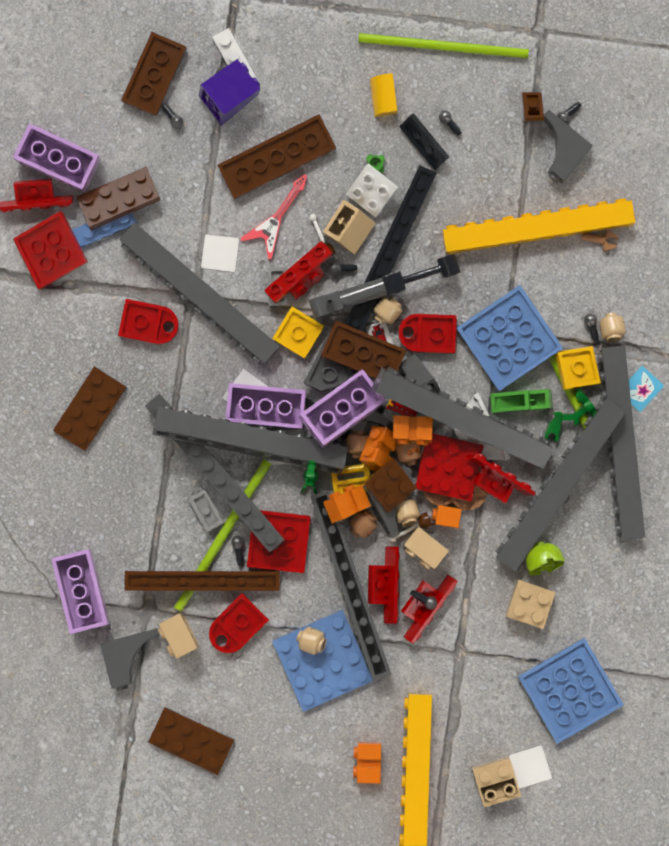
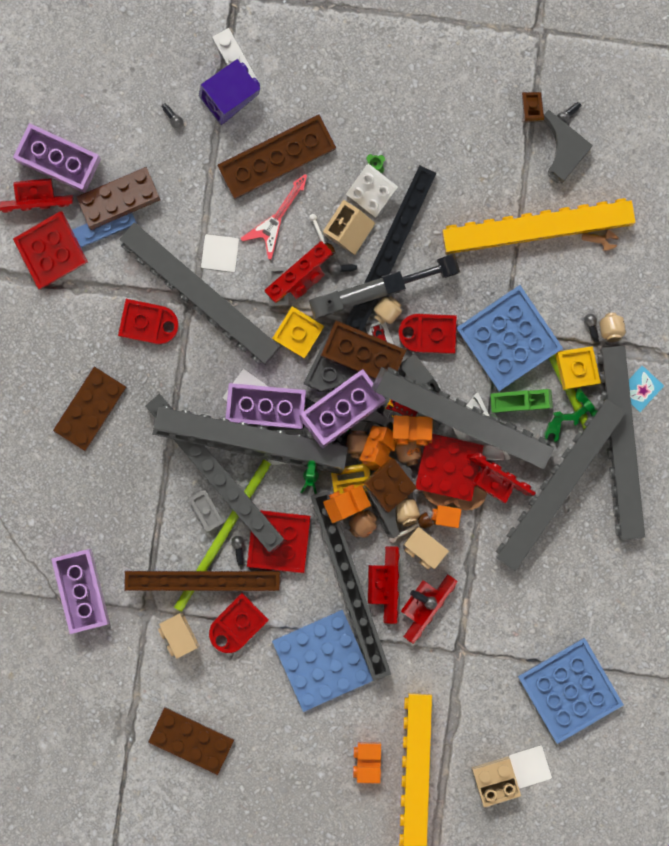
(120, 654): dark grey arch -> none
(153, 74): reddish brown plate -> none
(311, 640): tan head -> none
(383, 95): yellow brick -> none
(424, 141): black plate -> none
(443, 45): lime piece -> none
(446, 118): piece -> none
(530, 604): tan brick -> none
(544, 557): lime cylinder -> none

